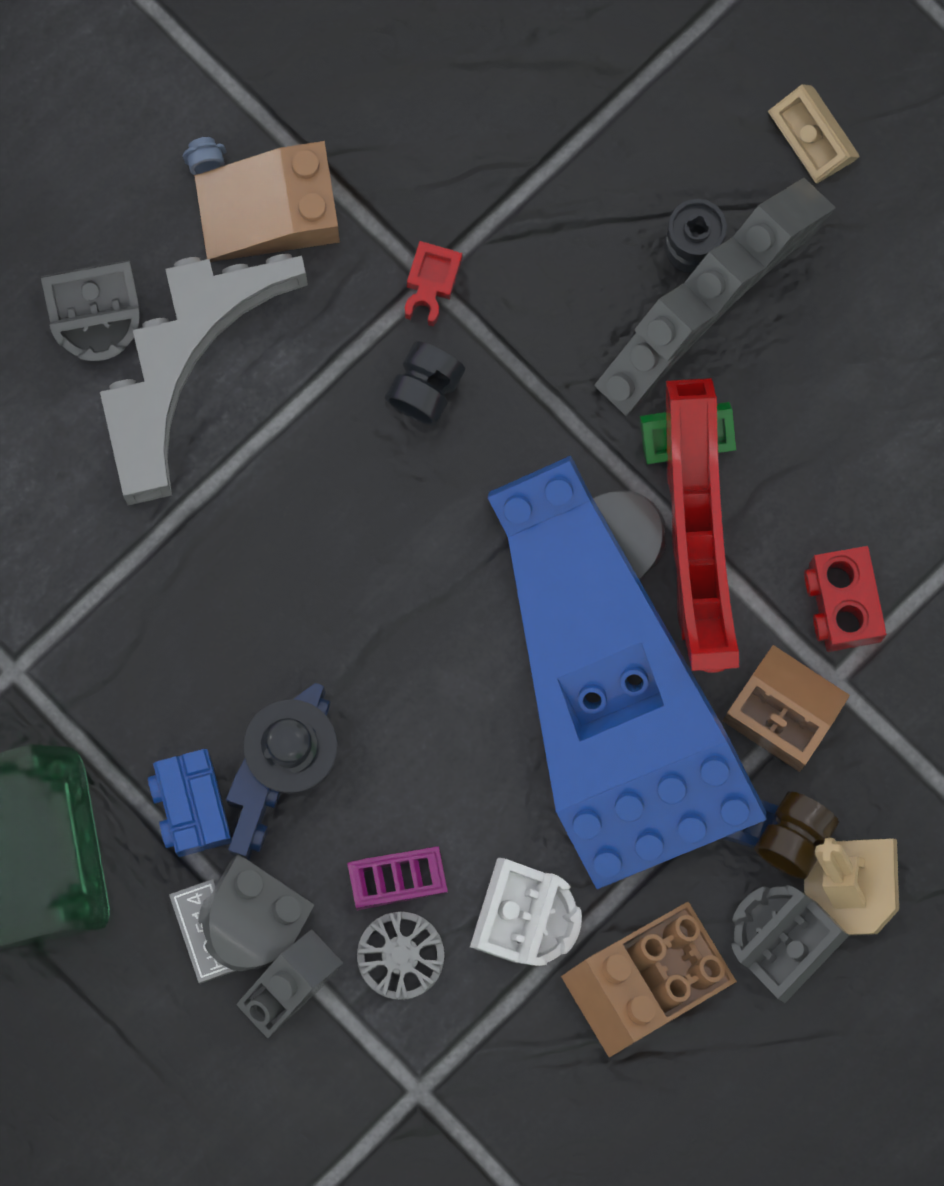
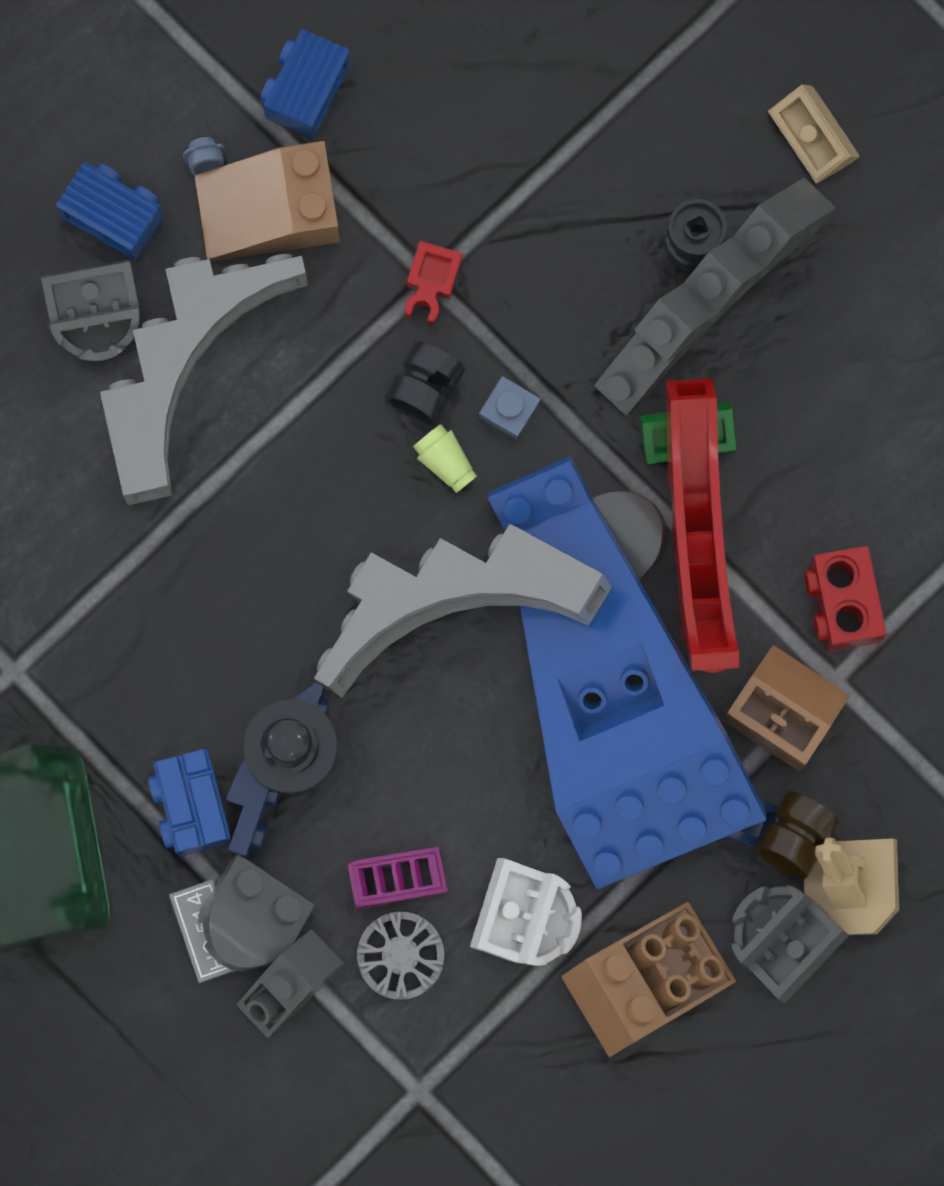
(110, 210): none -> blue brick
(306, 83): none -> blue brick
(445, 458): none -> yellowish green cone
(449, 581): none -> light grey arch
(509, 408): none -> sand blue plate

